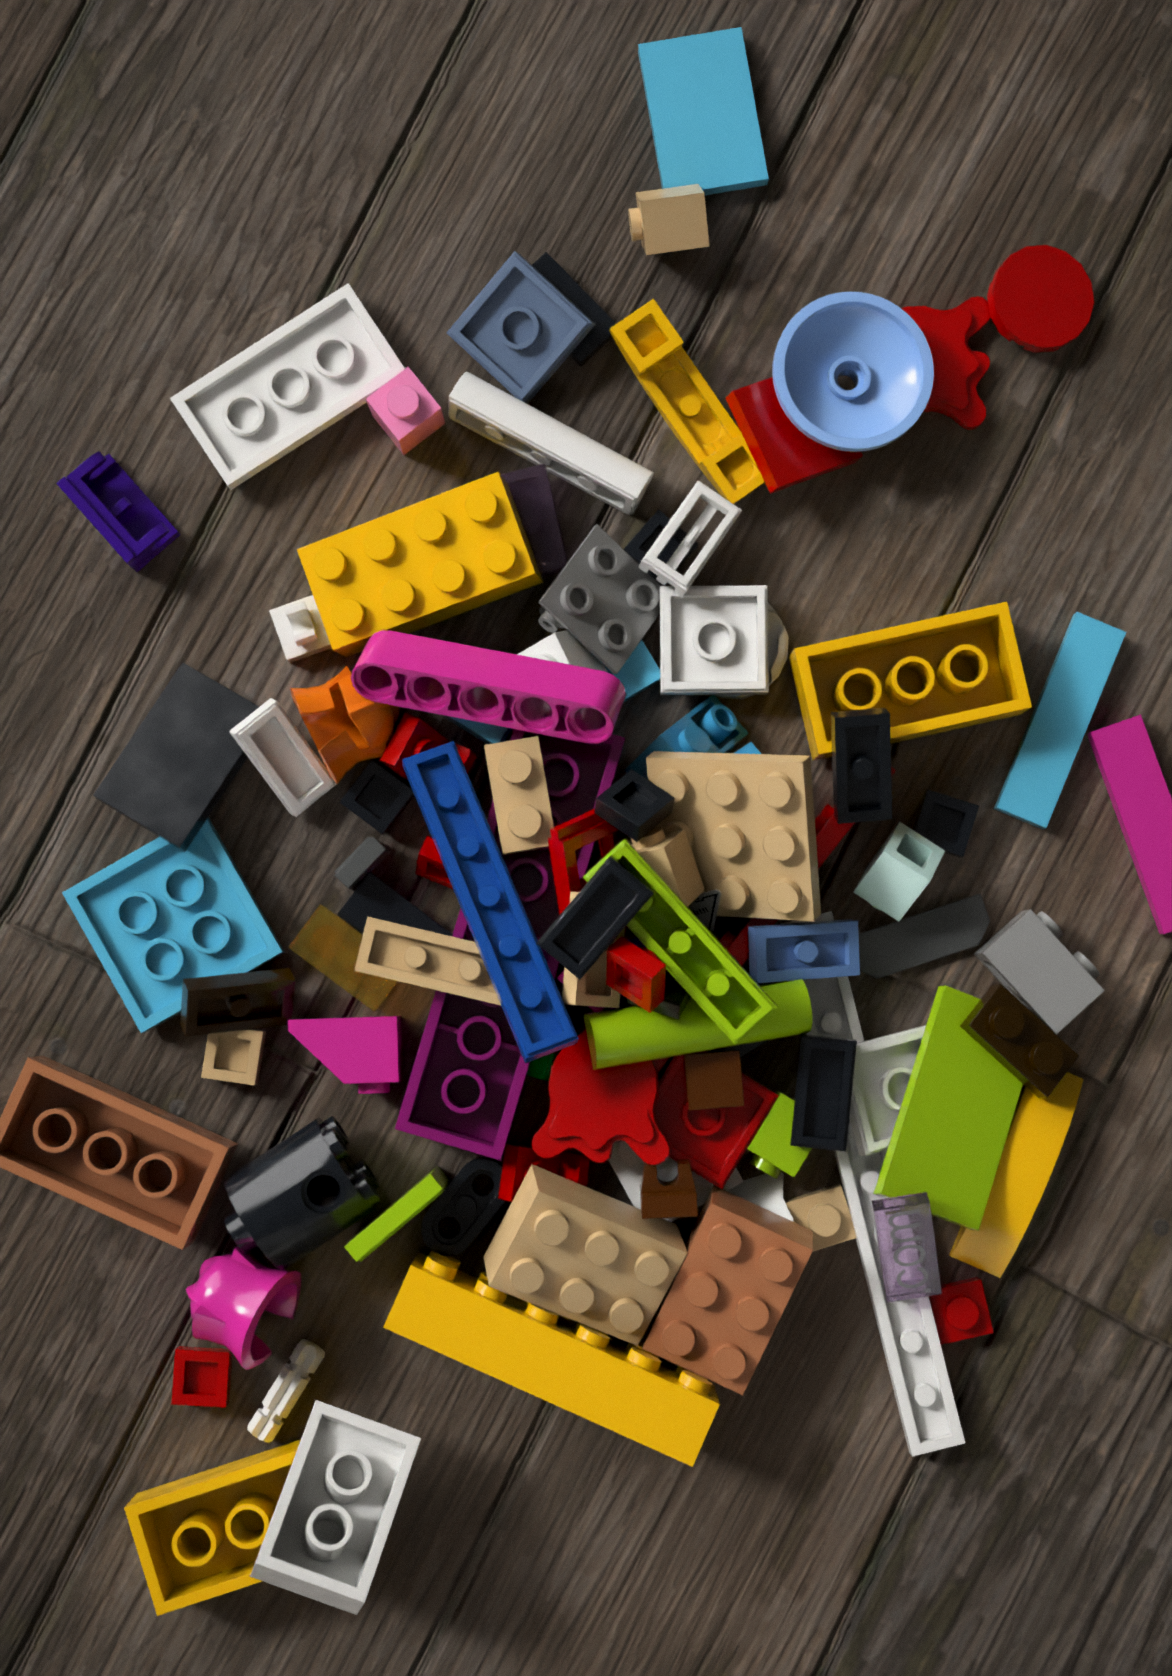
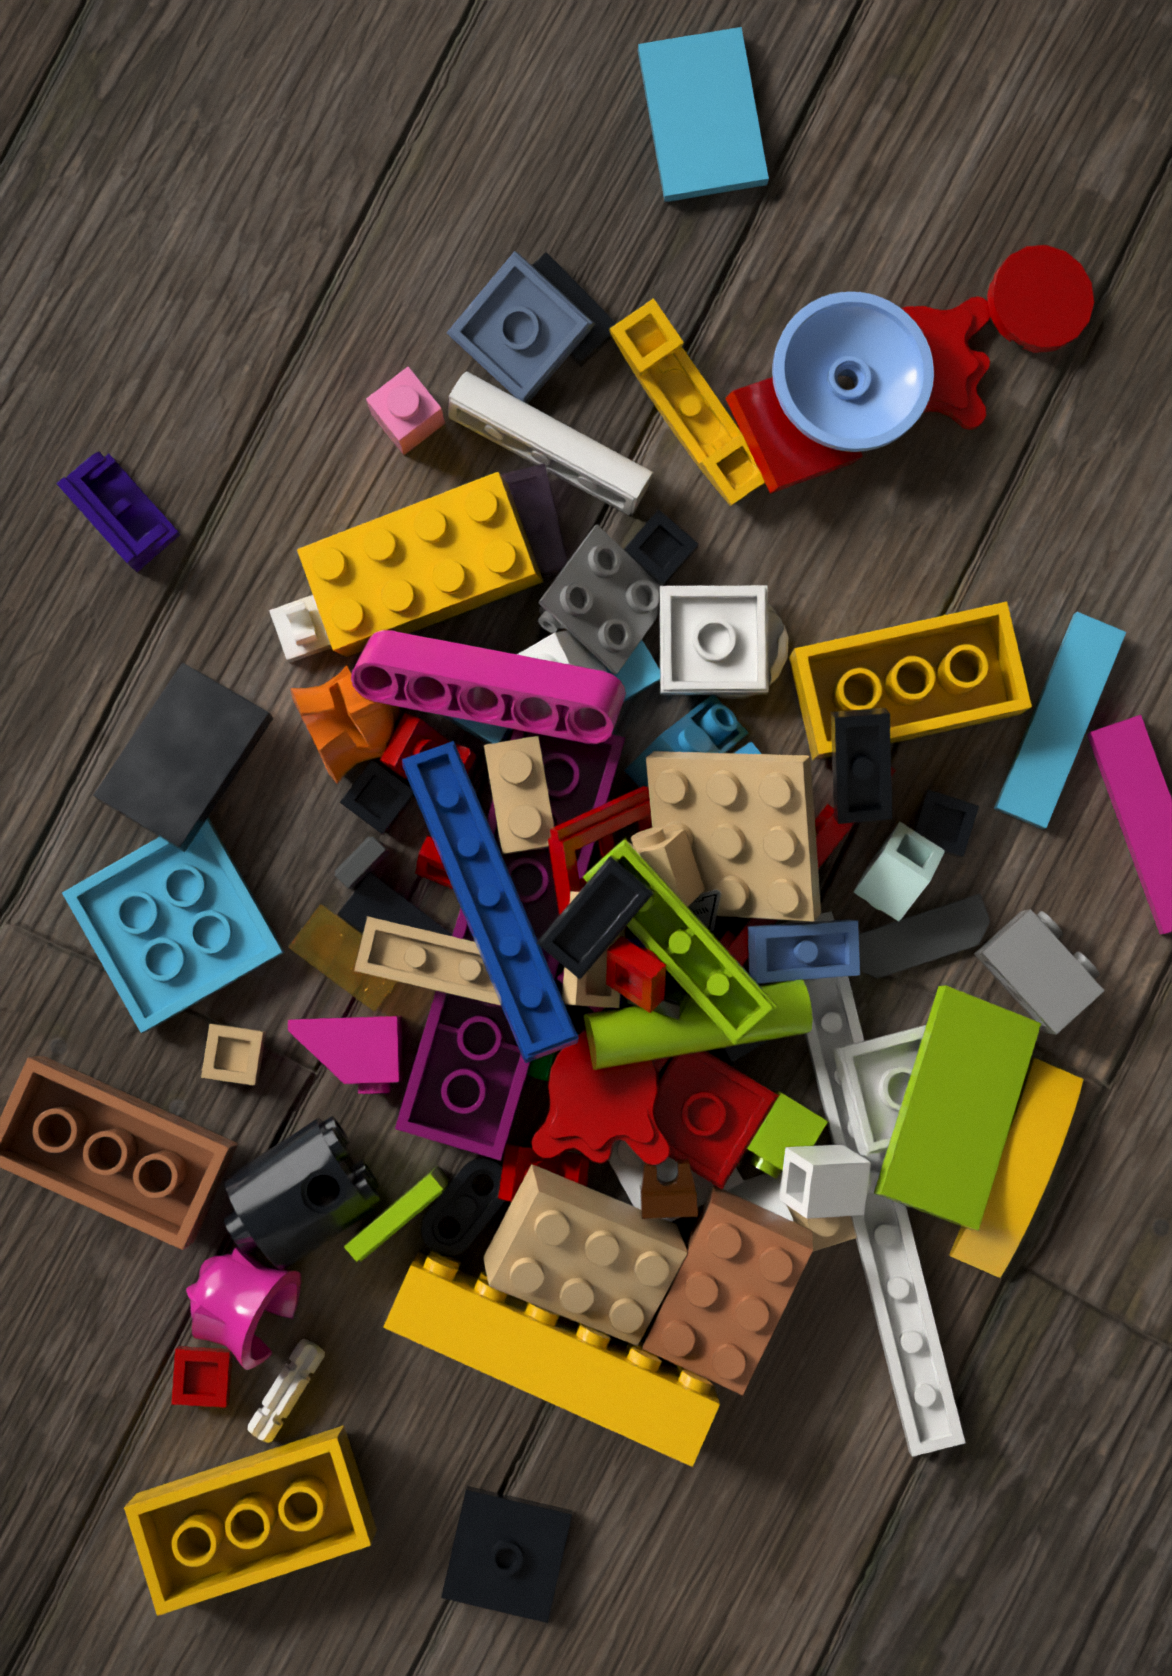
(237, 1001): dark brown plate -> none
(283, 757): white tile -> none
(288, 386): white plate -> none
(336, 1508): white slope -> none
(507, 1554): none -> black plate
(634, 805): black plate -> none
(667, 572): white tile -> none
(670, 219): tan brick -> none
(713, 1080): reddish brown tile -> none
(823, 1092): black tile -> none
(825, 1181): none -> white brick
(907, 1247): clear purple tile -> none
(961, 1311): red plate -> none
(1019, 1041): dark brown plate -> none

